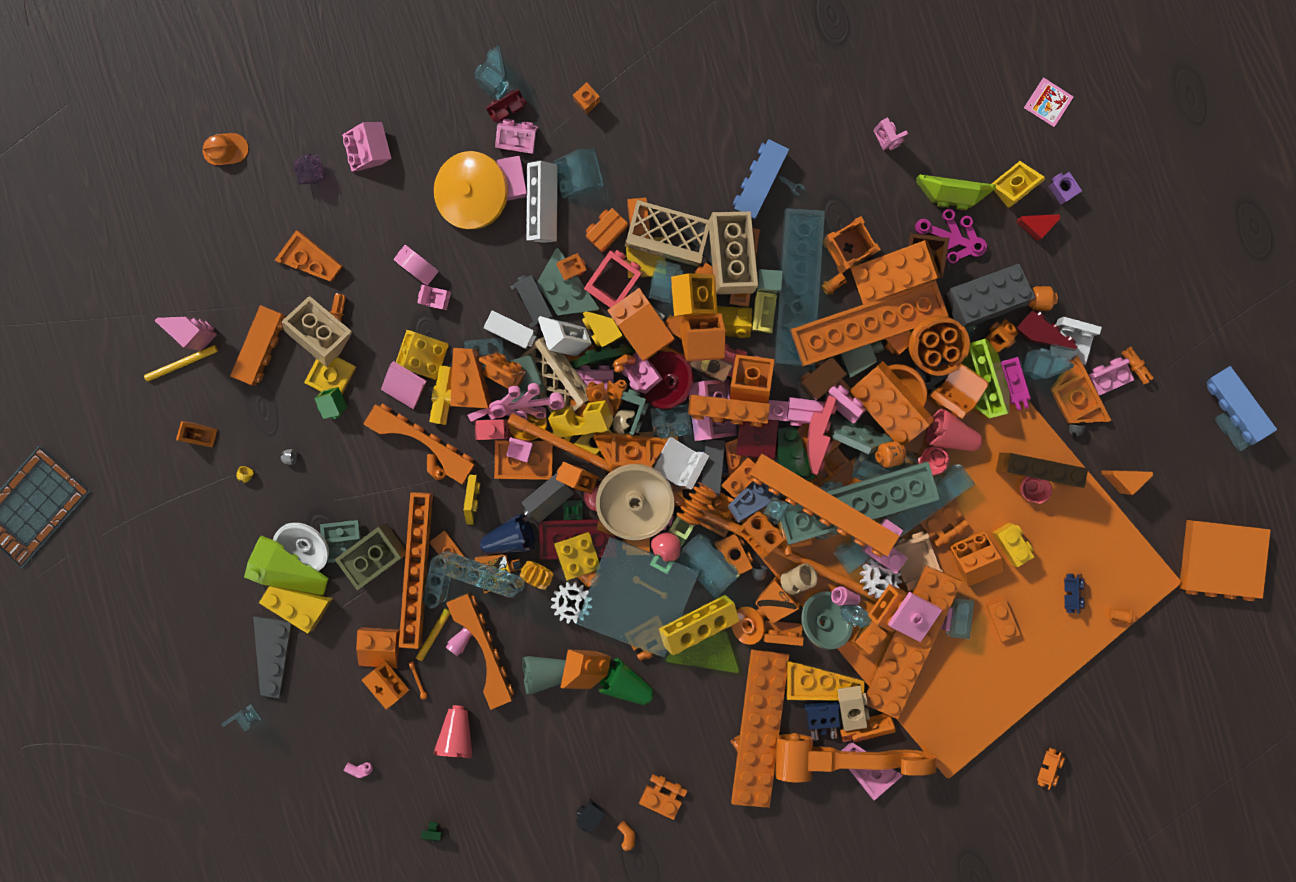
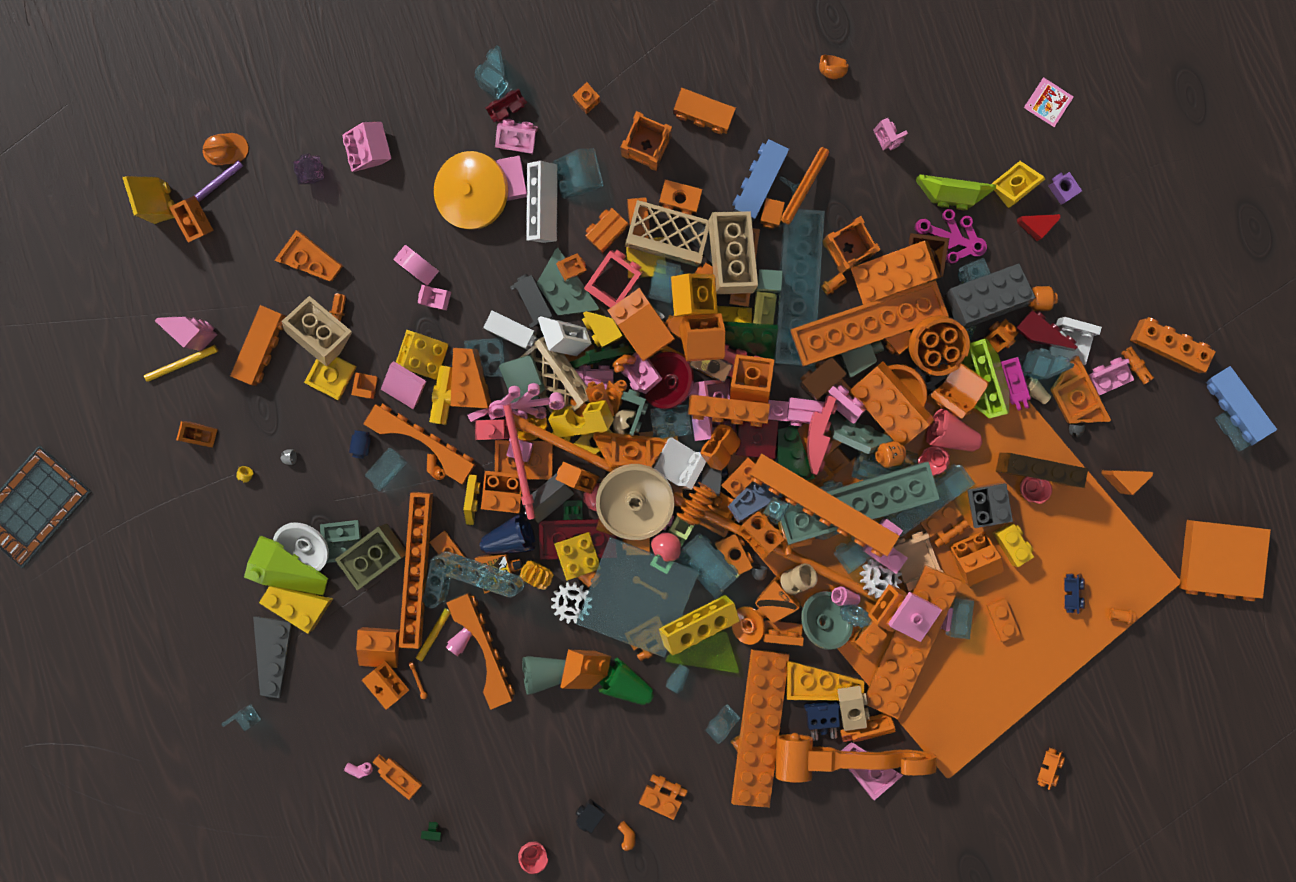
(149, 198): none -> yellow slope
(191, 218): none -> orange brick
(219, 180): none -> medium lavender bar
(330, 403): green brick -> none
(360, 444): none -> dark blue brick
(364, 385): none -> orange panel
(385, 469): none -> clear light blue panel
(397, 776): none -> orange hinge
(455, 735): coral cone -> none
(501, 492): none -> orange slope
(502, 370): orange bracket -> none
(527, 498): none -> coral bar
(533, 857): none -> coral hair
(642, 131): none -> orange container
(672, 189): none -> orange brick
(677, 679): none -> clear light blue cone
(703, 111): none -> orange brick
(720, 447): none -> orange brick
(722, 724): none -> clear light blue tile
(752, 337): none -> dark green wing
(771, 213): none -> orange brick
(805, 185): none -> orange axle
(833, 66): none -> orange hair
(973, 271): none -> clear light blue brick
(990, 505): none -> dark grey slope
(1037, 390): none -> tan cone
(1173, 345): none -> orange brick

